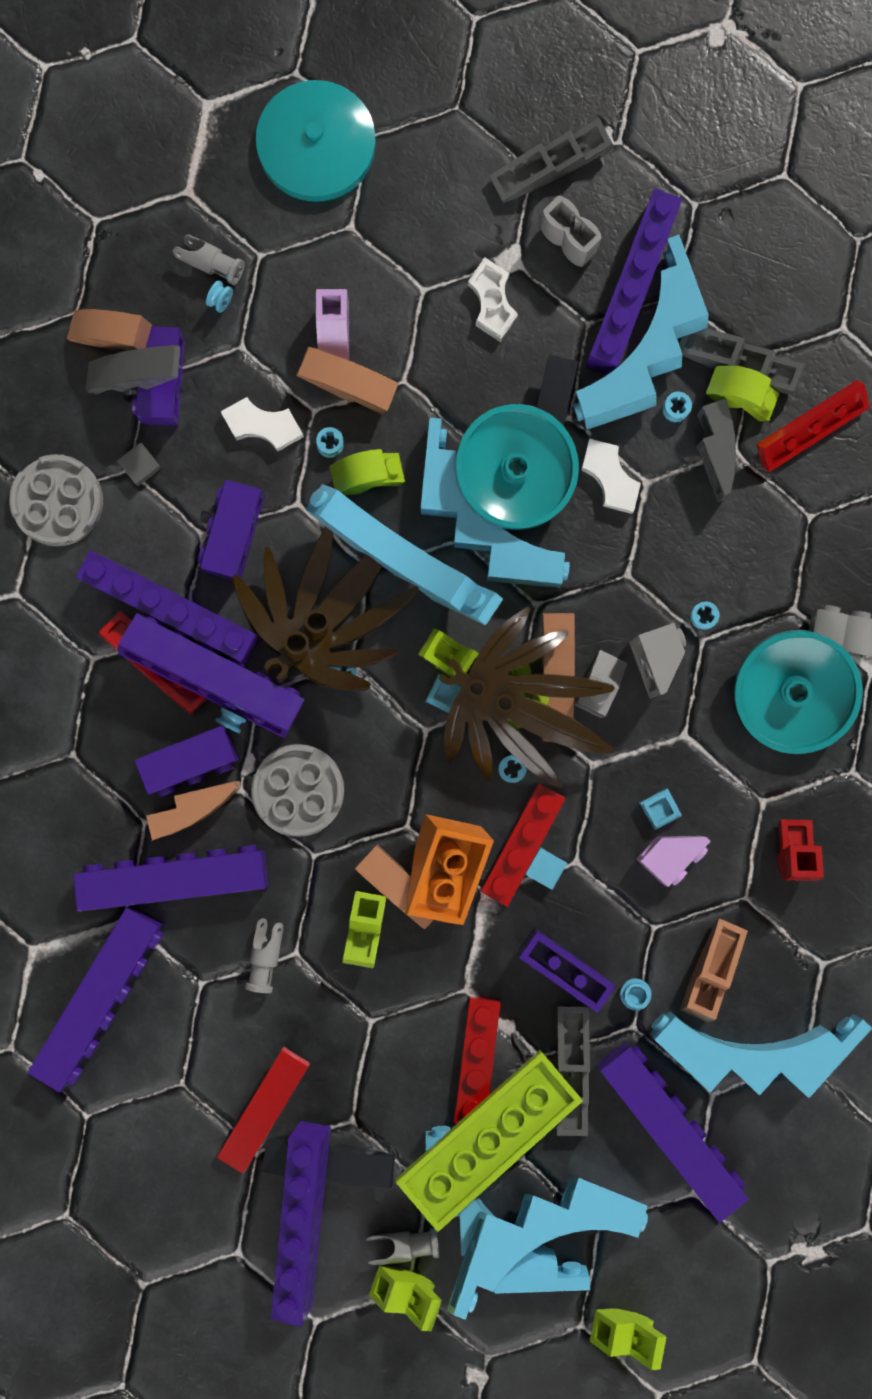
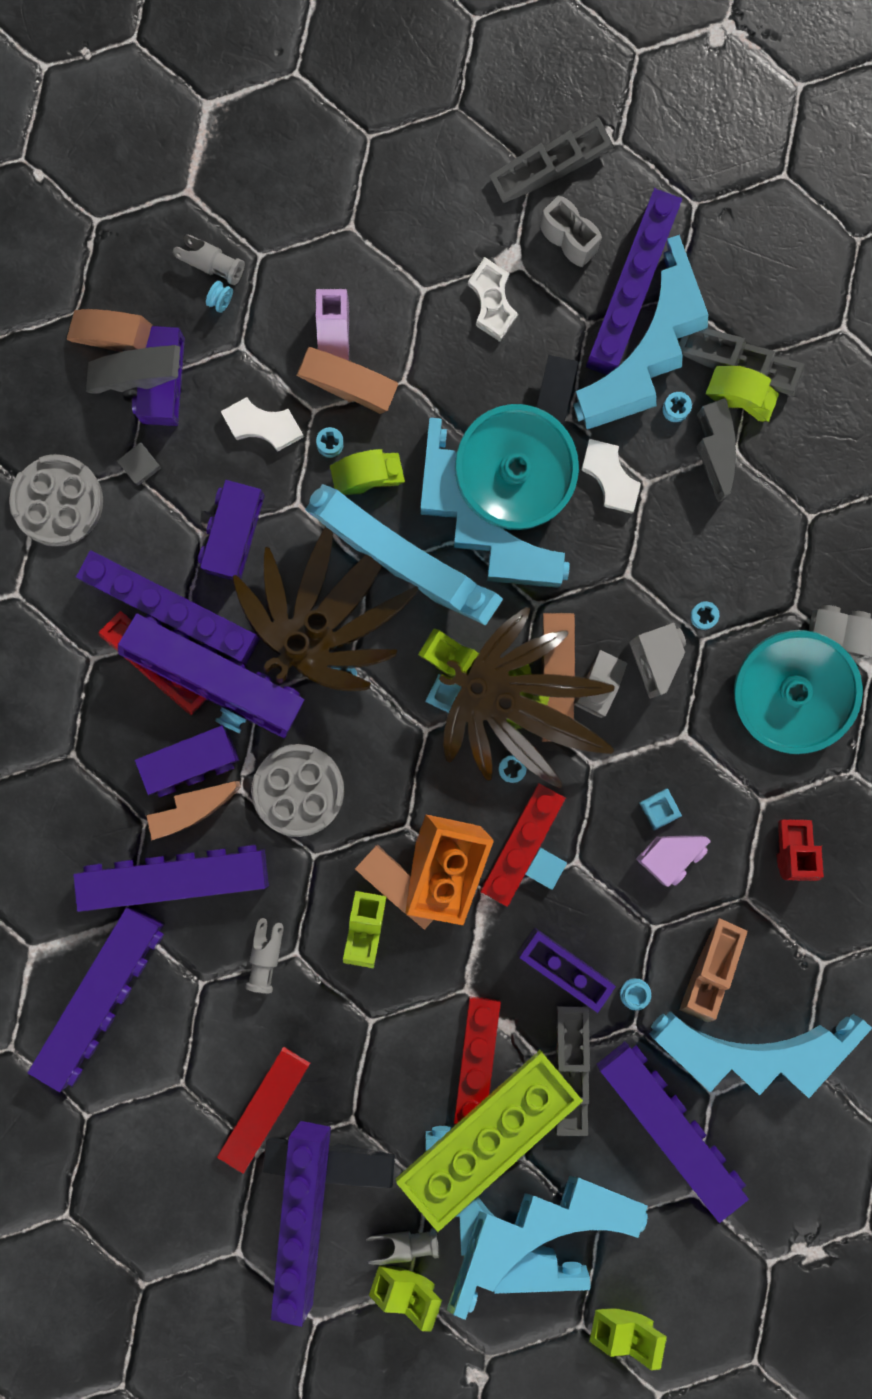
(316, 140): teal dish -> none
(813, 425): red plate -> none

